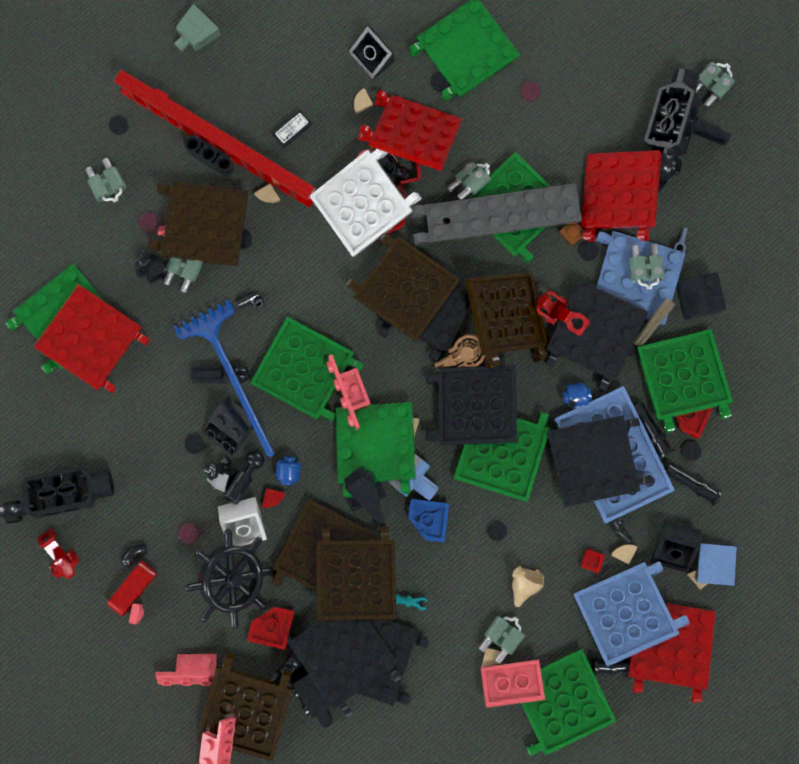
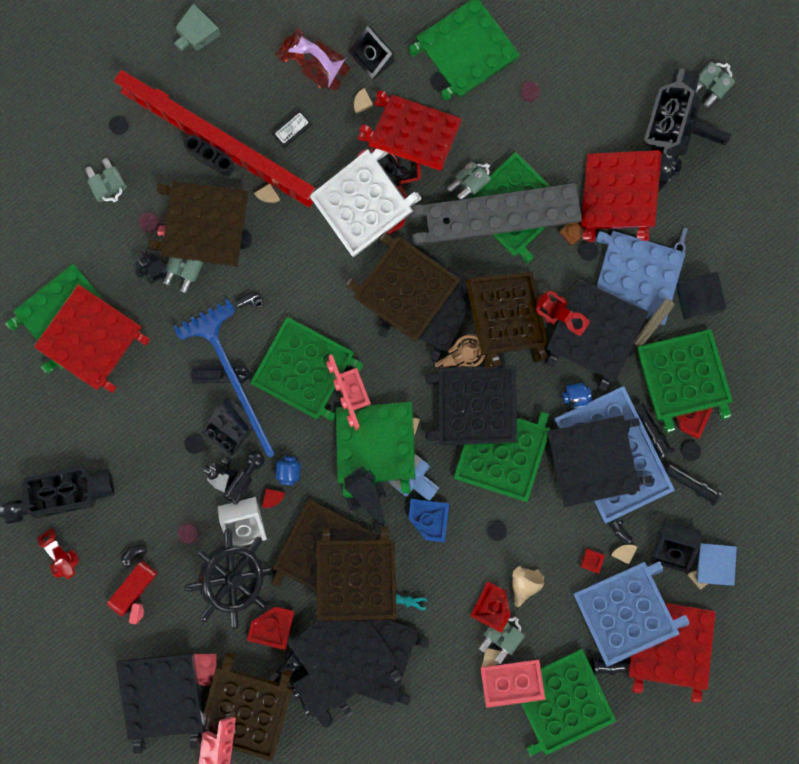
(161, 698): none -> black plate
(326, 63): none -> clear red hips
(492, 607): none -> red plate
(646, 268): sand green piece -> none

